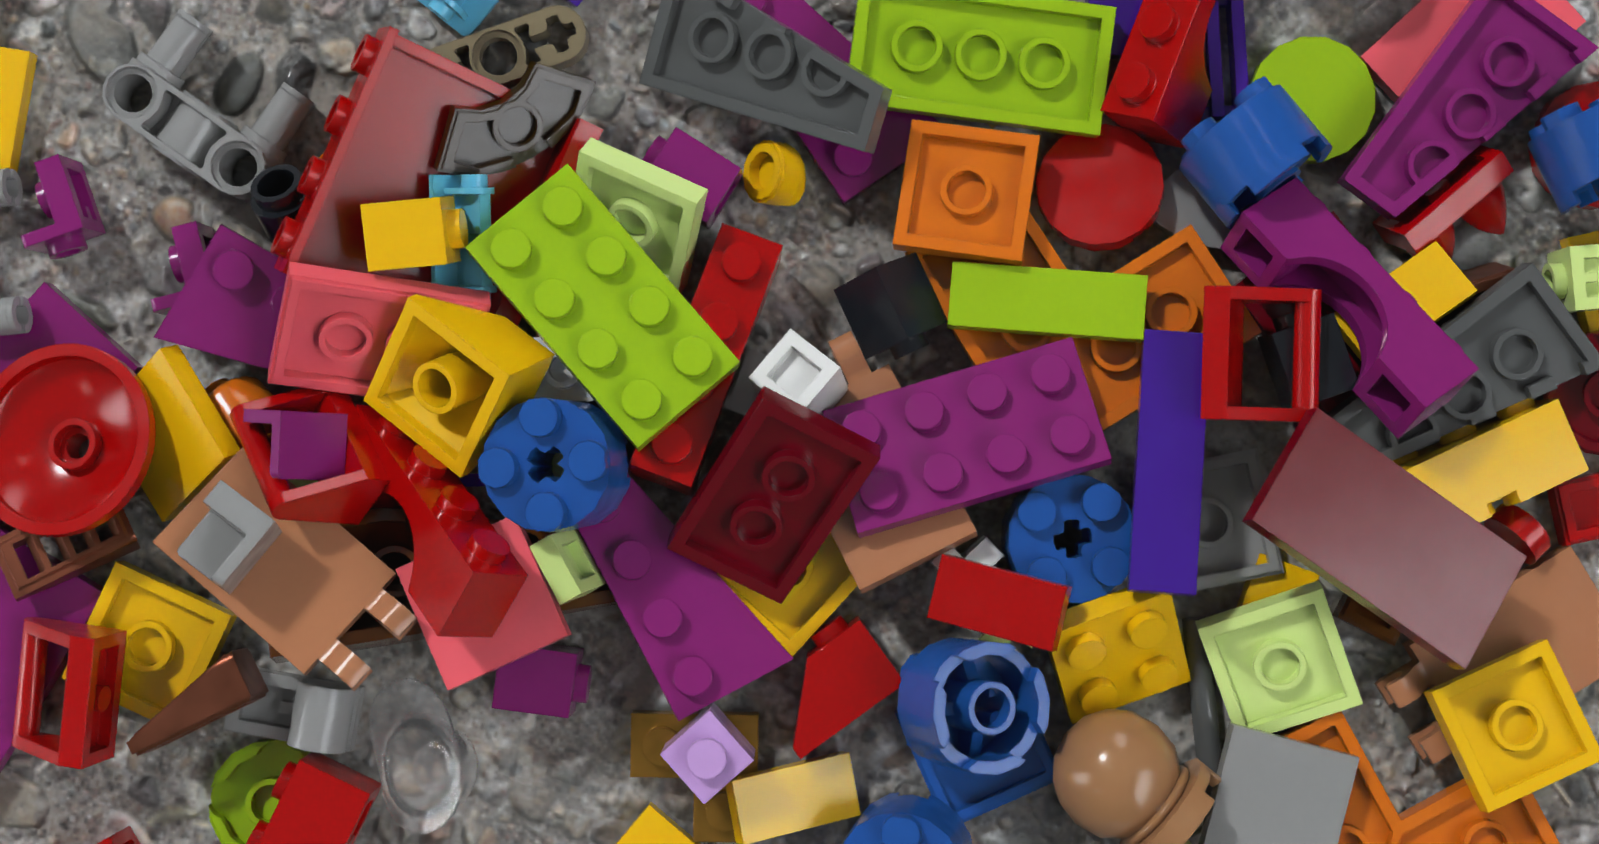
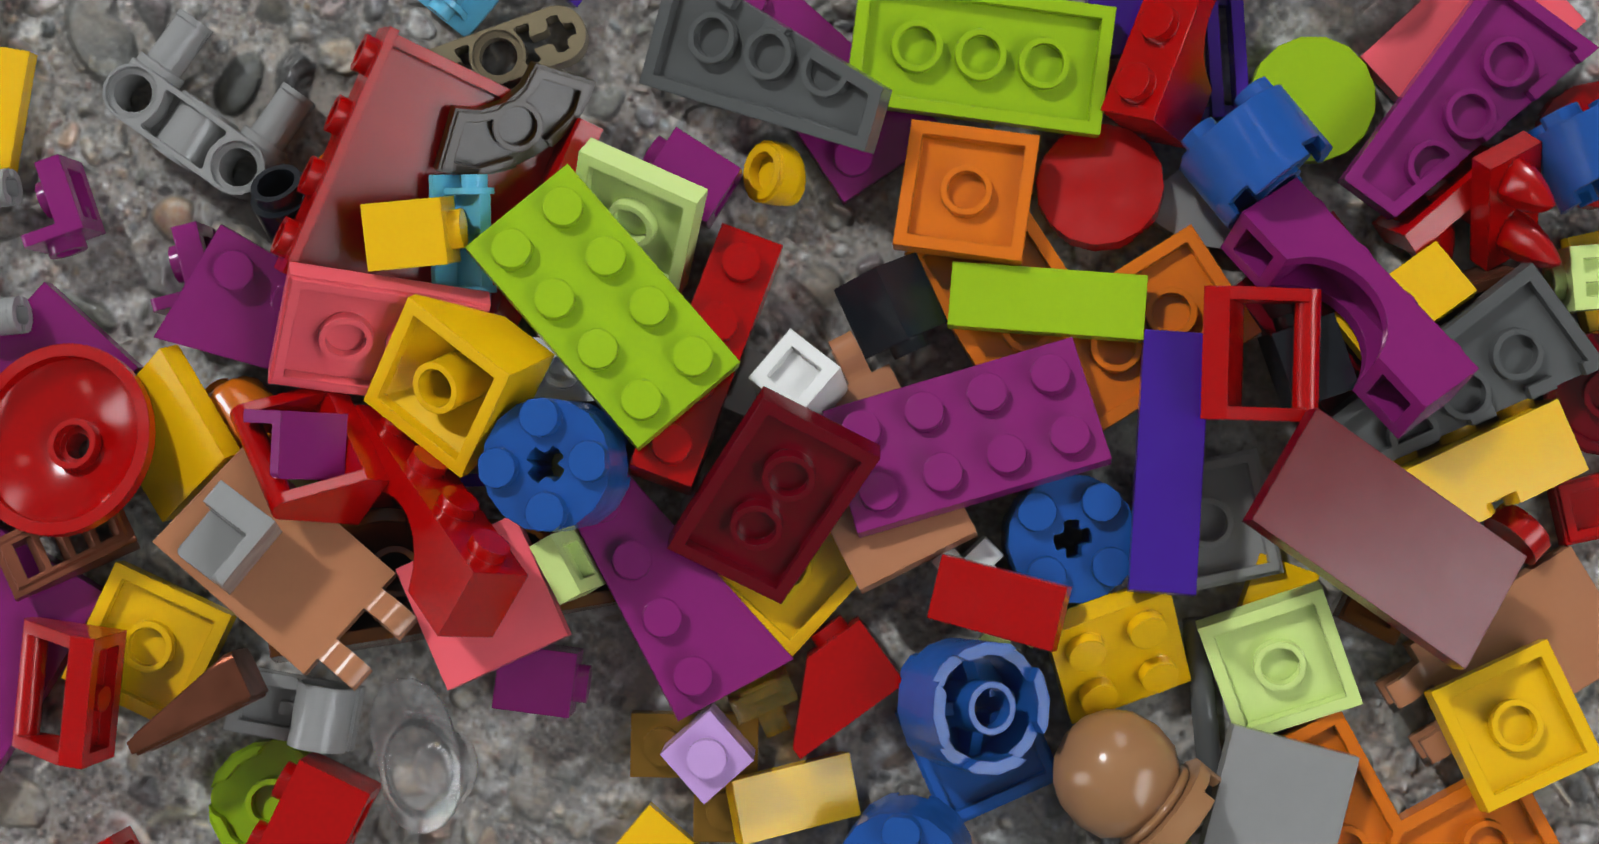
(765, 700): none -> clear yellow tile
(1506, 205): none -> red tile

